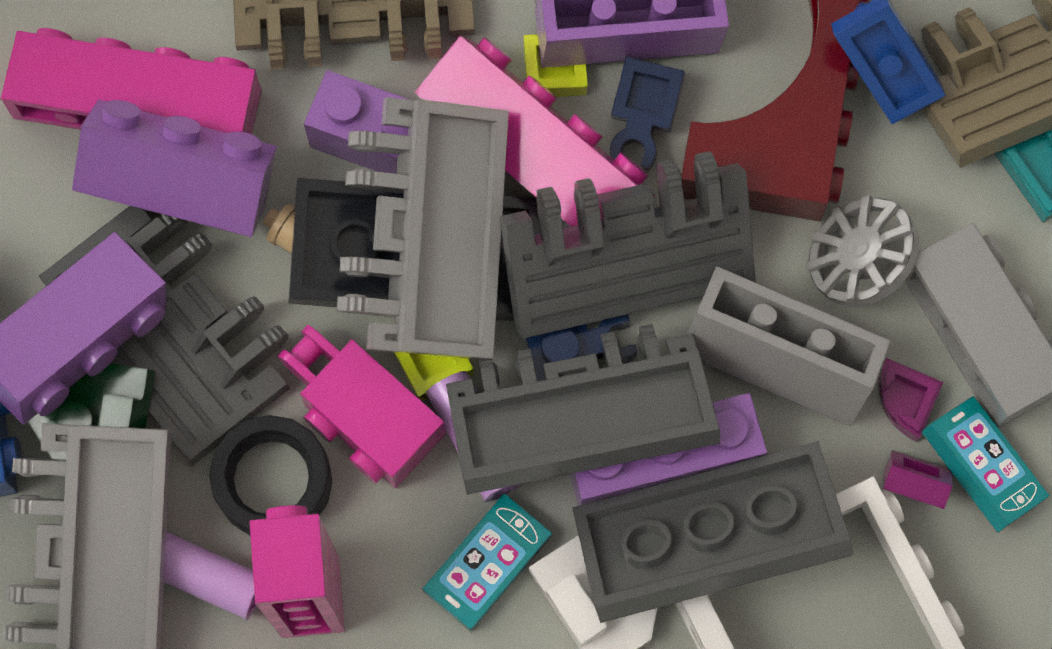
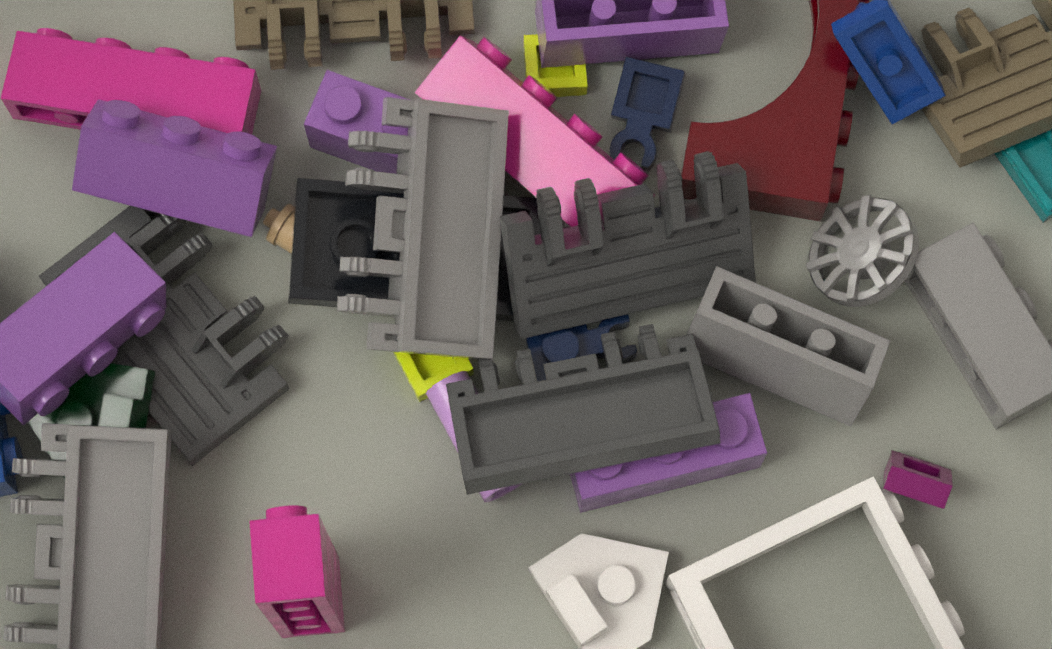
(209, 576): lavender piece -> none
(260, 431): black tyre -> none
(363, 408): dark pink brick -> none
(487, 562): tile -> none
(711, 531): dark grey plate -> none
(907, 397): magenta tile -> none
(985, 464): tile -> none

